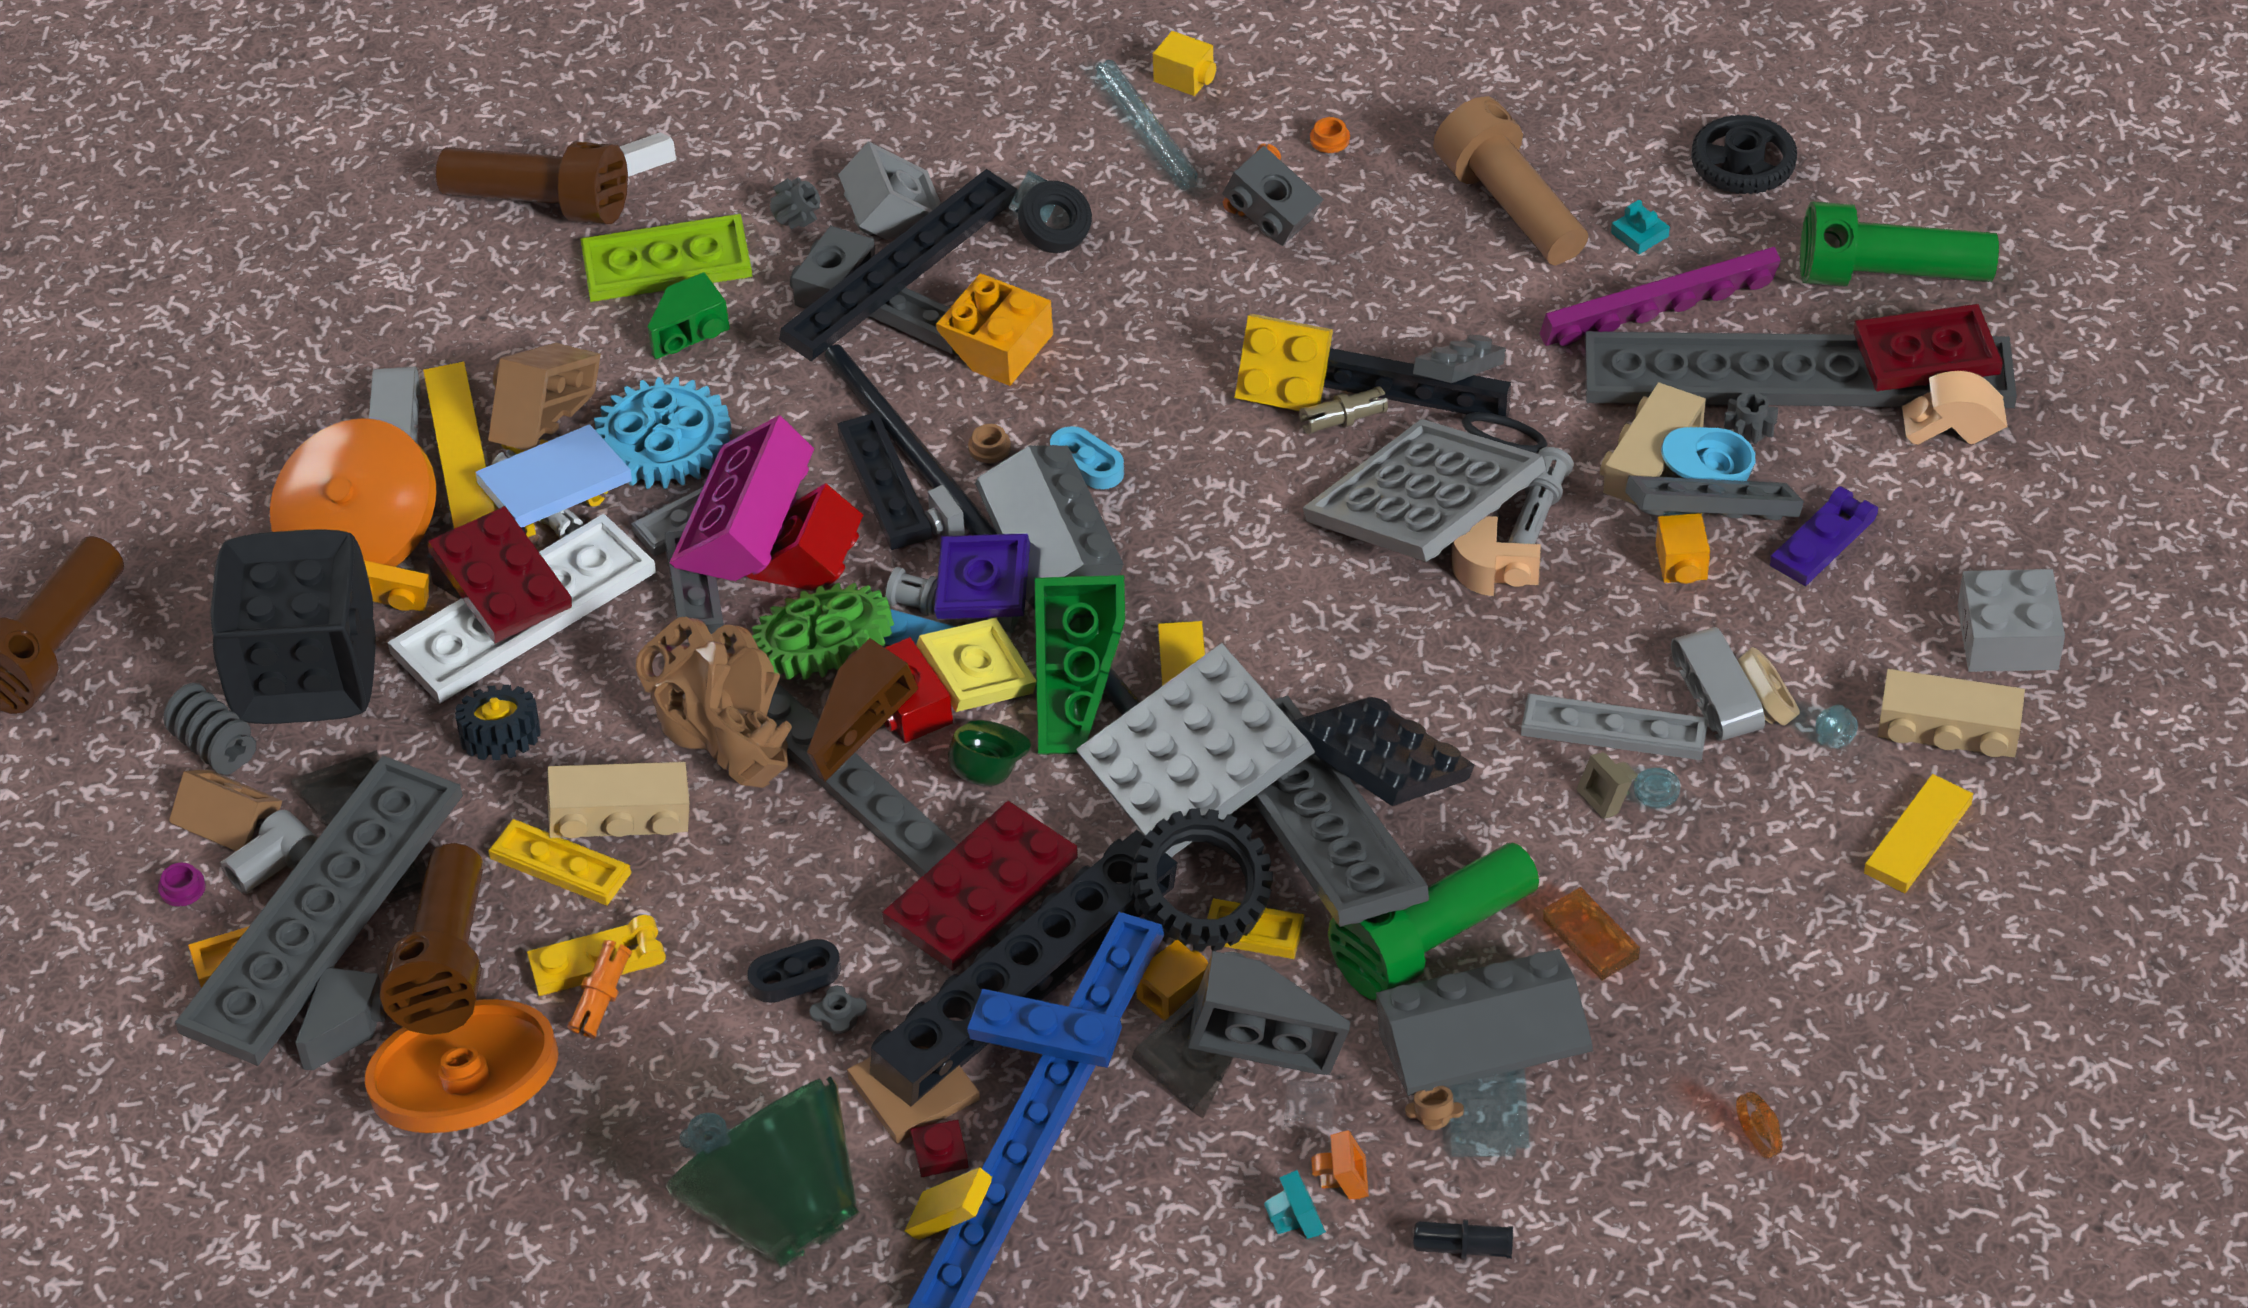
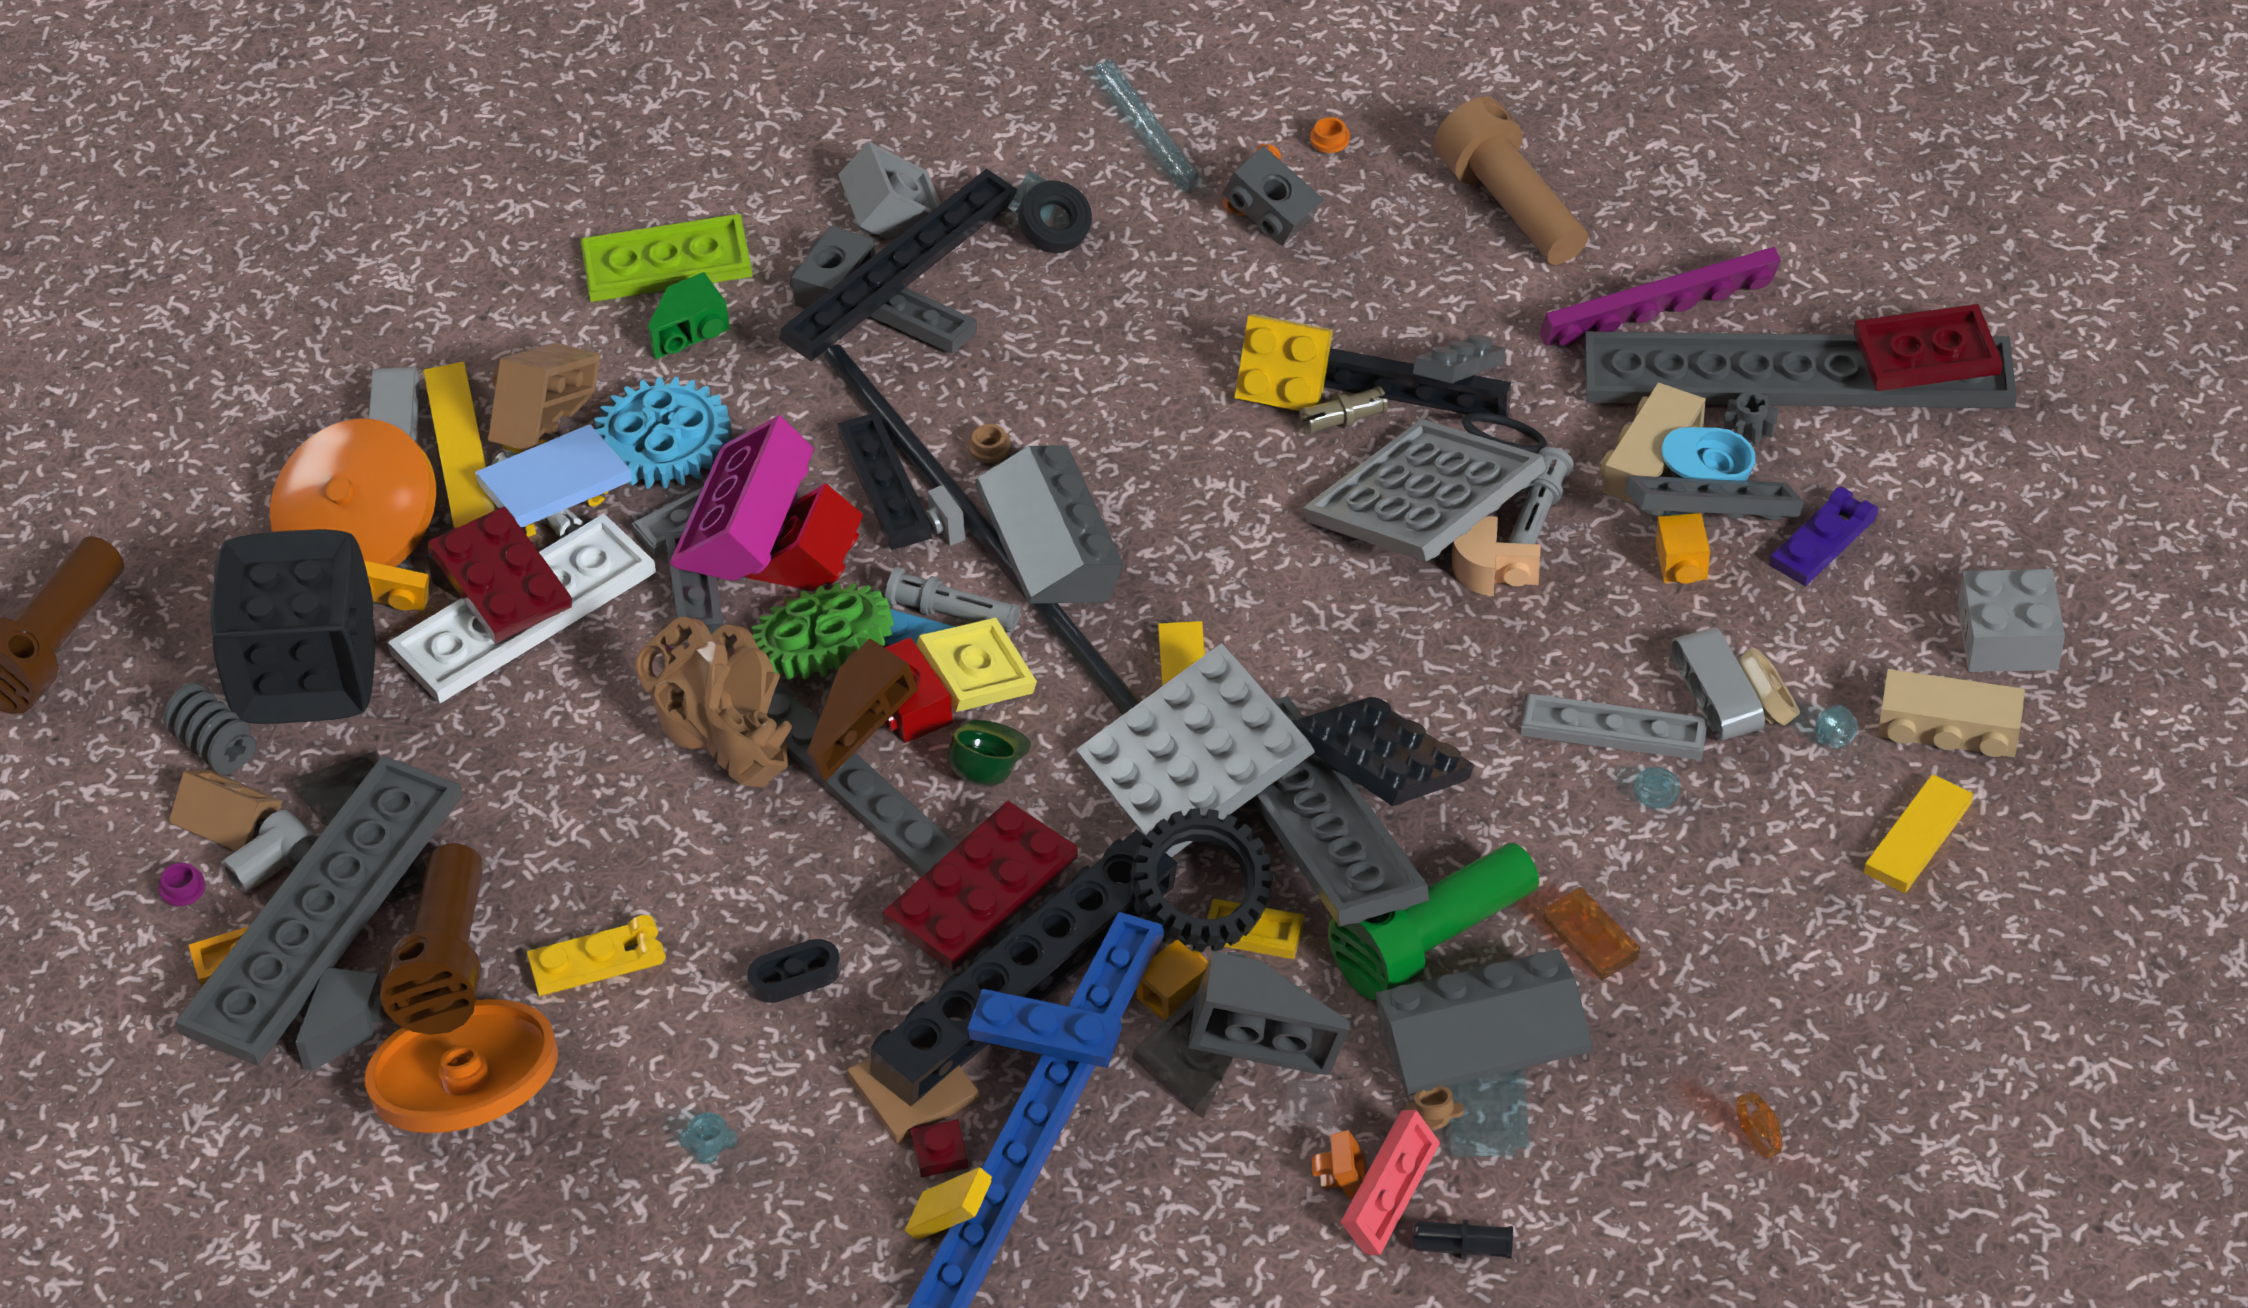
(498, 722): black wheel -> none
(560, 862): yellow tile -> none
(585, 181): reddish brown piece -> none
(599, 989): orange pin -> none
(617, 799): tan brick -> none
(648, 153): white slope -> none
(779, 1177): clear green cone -> none
(795, 203): dark grey gear -> none
(838, 1020): dark grey plate -> none
(982, 576): dark purple tile -> none
(997, 328): light orange slope -> none
(1075, 648): green wedge -> none
(1097, 461): medium azure plate -> none
(1183, 63): yellow brick -> none
(1294, 1208): teal tile -> none
(1390, 1182): none -> coral plate
(1605, 784): dark tan tile -> none
(1640, 228): teal tile -> none
(1743, 154): black wheel -> none
(1889, 249): green piece -> none
(1959, 402): light nougat brick -> none

